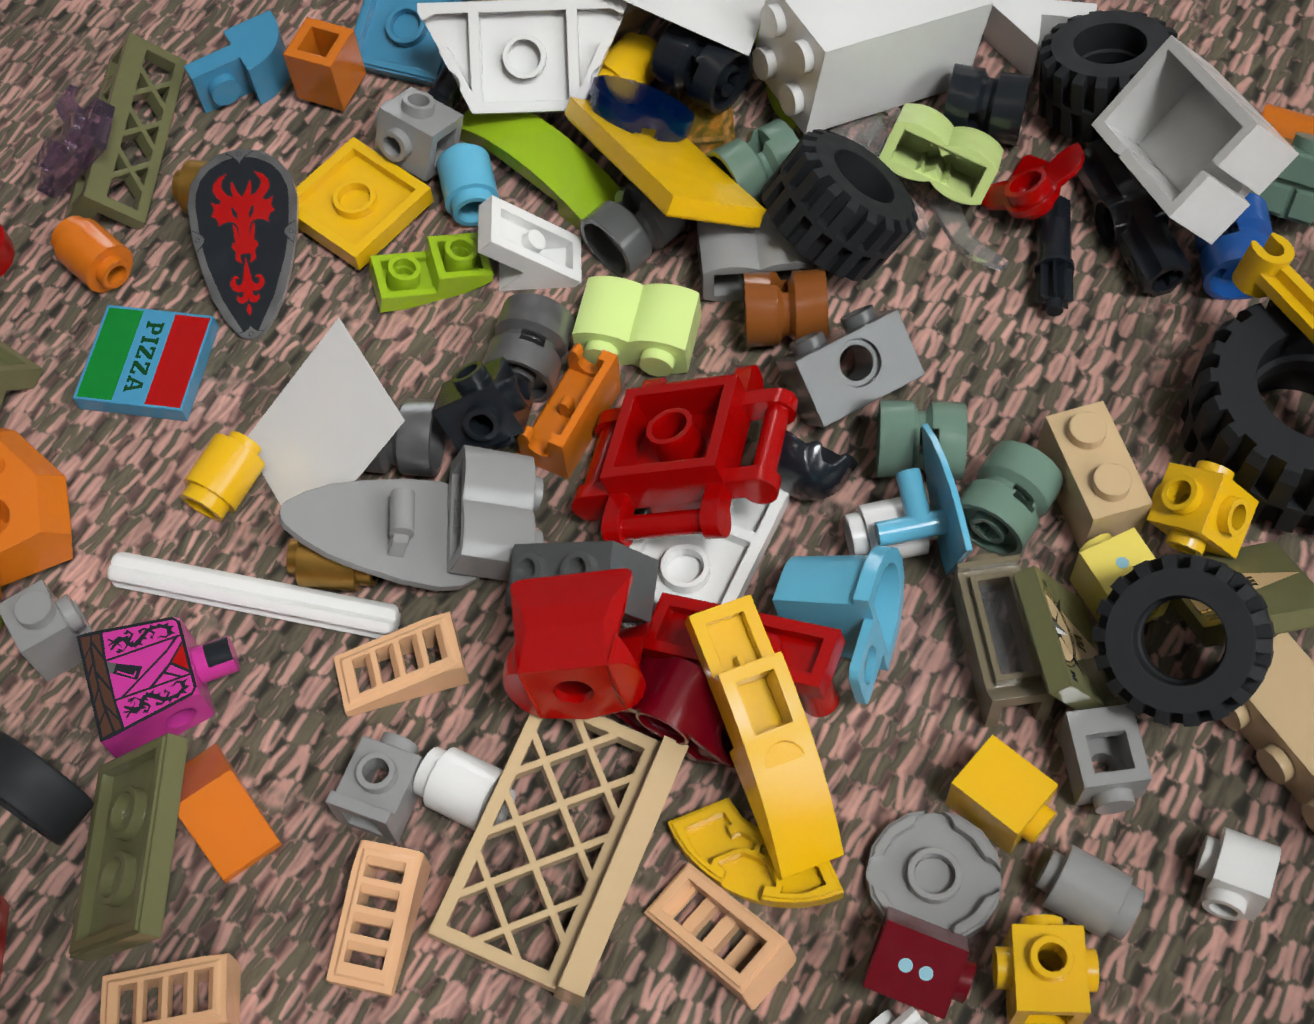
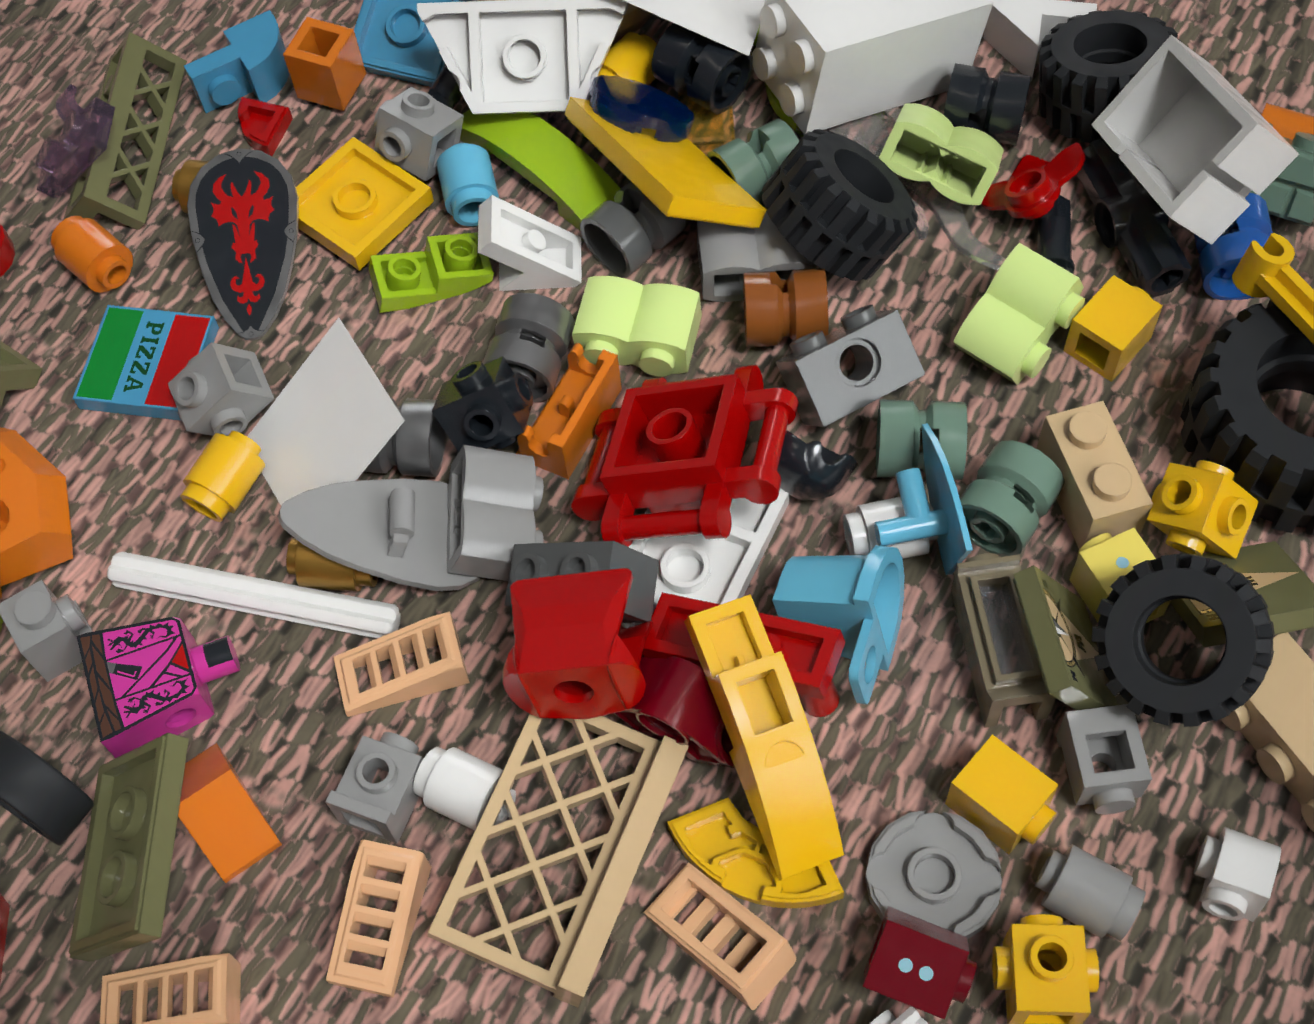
(220, 390): none -> light grey brick
(263, 123): none -> red tile
(1020, 315): none -> yellowish green brick
(1112, 327): none -> yellow brick

